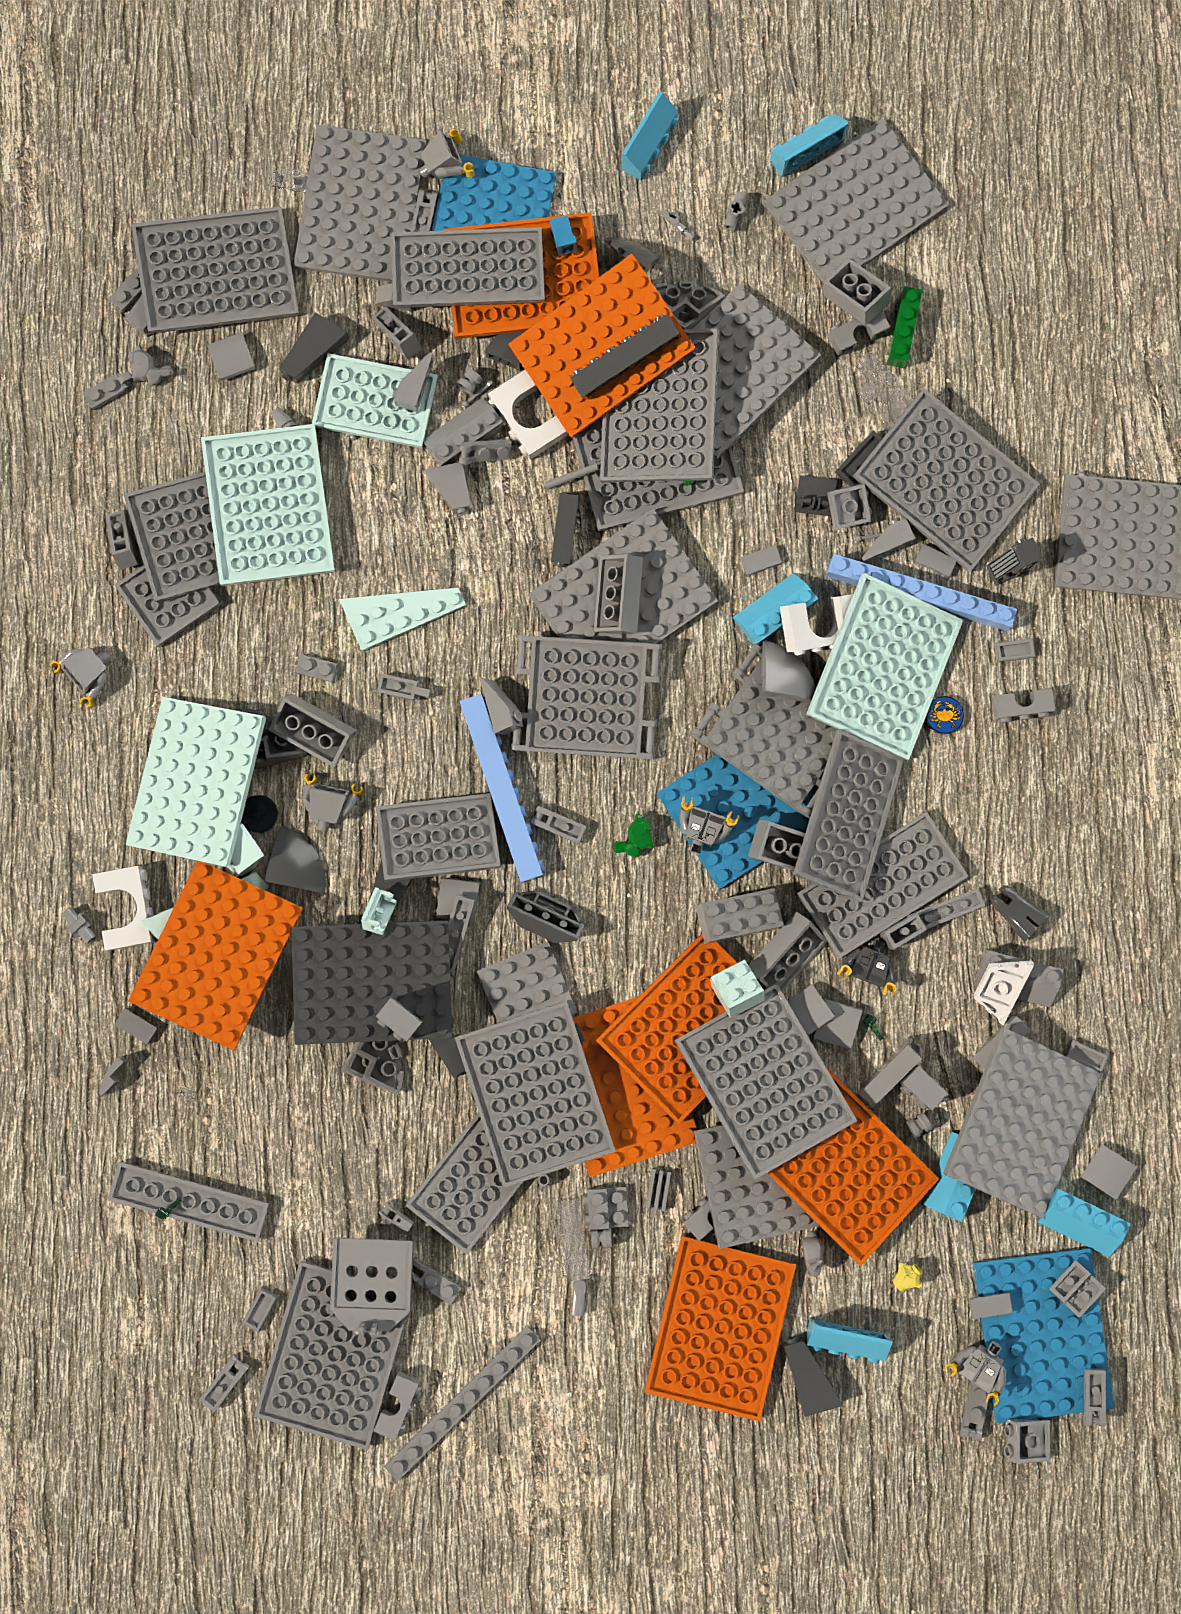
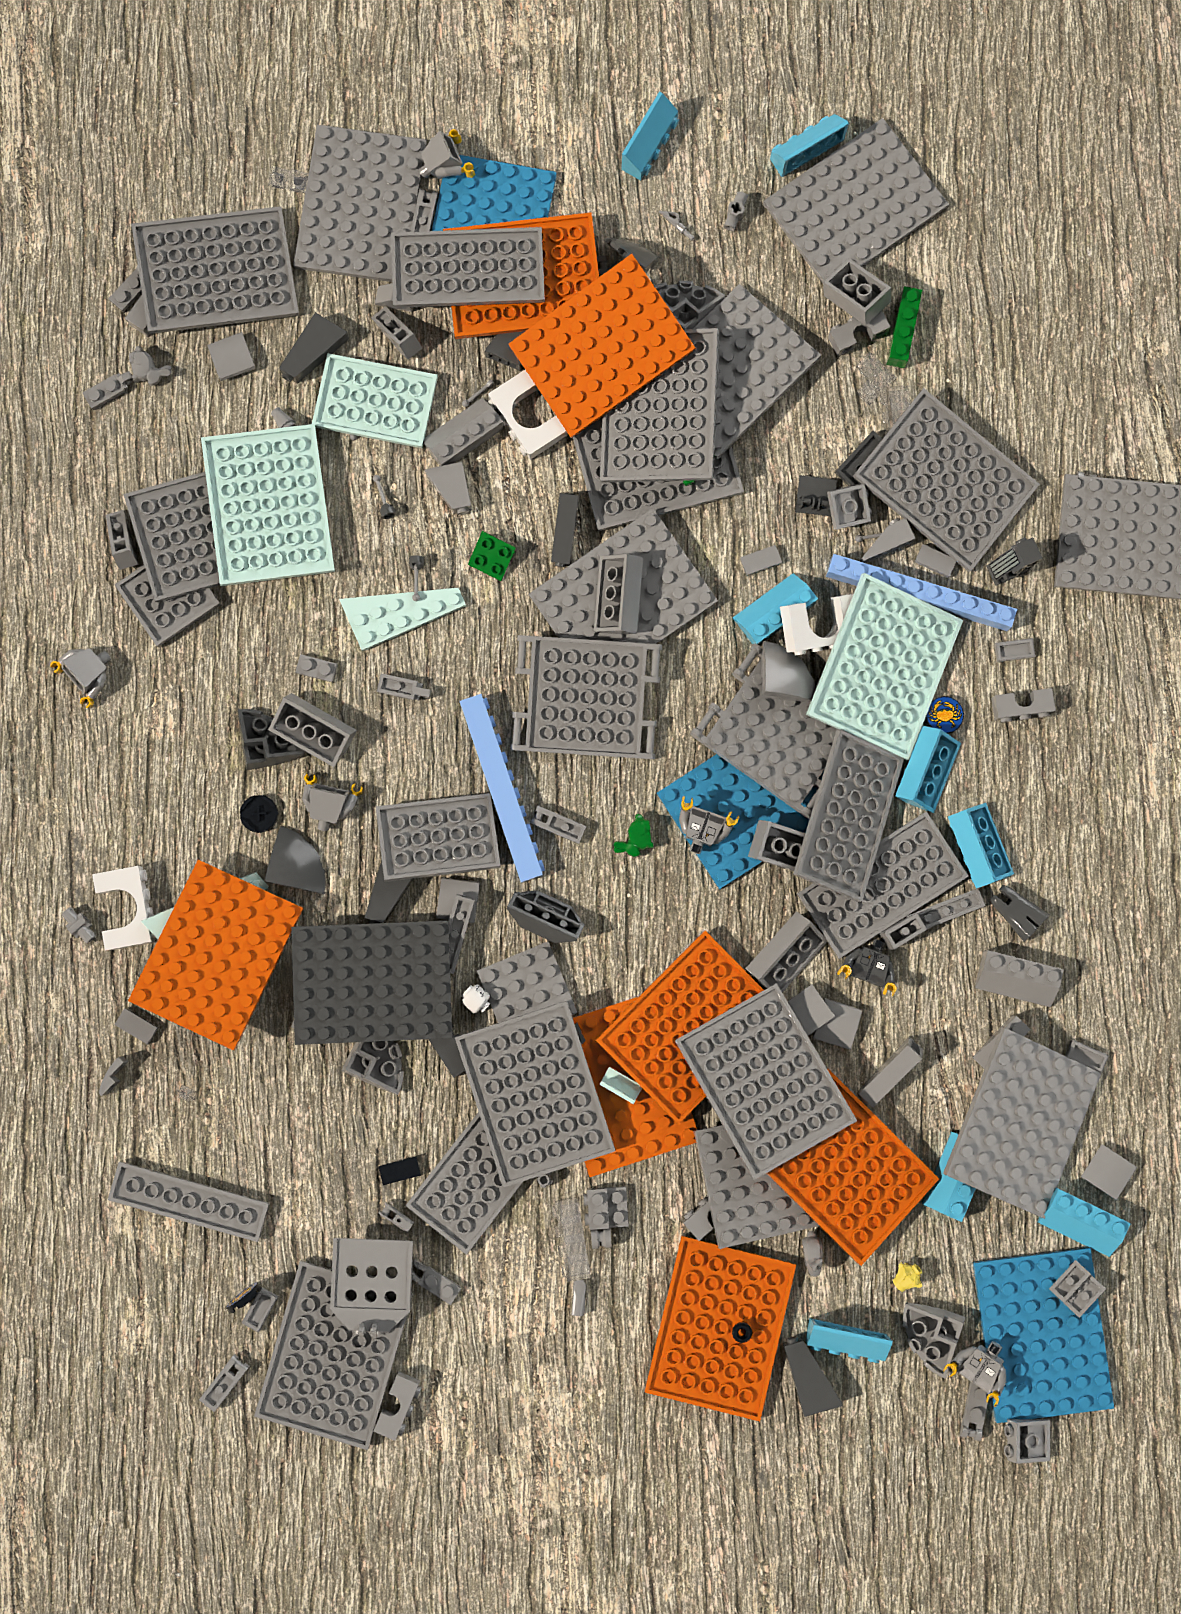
(163, 1213): clear green hand -> none
(196, 781): light aqua plate -> none
(243, 1297): none -> black tile
(245, 854): light aqua slope -> none
(378, 911): light aqua hinge -> none
(387, 510): none -> hinge
(398, 1019): light grey brick -> none
(399, 1170): none -> black tile
(412, 386): light grey slope -> none
(416, 563): none -> hinge
(462, 1403): light grey plate -> none
(469, 381): light grey wheel -> none
(475, 999): none -> white head
(485, 451): light grey plate -> none
(491, 556): none -> green hinge
(502, 711): light grey slope -> none
(563, 235): dark azure bracket -> none
(571, 476): light grey bar -> none
(621, 1085): none -> light aqua panel
(625, 356): dark grey brick -> none
(666, 1188): light grey tile -> none
(737, 988): light aqua brick -> none
(739, 916): light grey brick -> none
(744, 1338): none -> black plate
(869, 1021): clear green hand -> none
(917, 1126): light grey wheel -> none
(922, 1088): light grey brick -> none
(928, 769): none -> medium azure slope
(932, 1334): none -> light grey brick
(980, 845): none -> medium azure slope
(990, 1305): light grey tile -> none
(1002, 986): white wing -> none
(1094, 1397): light grey plate -> none

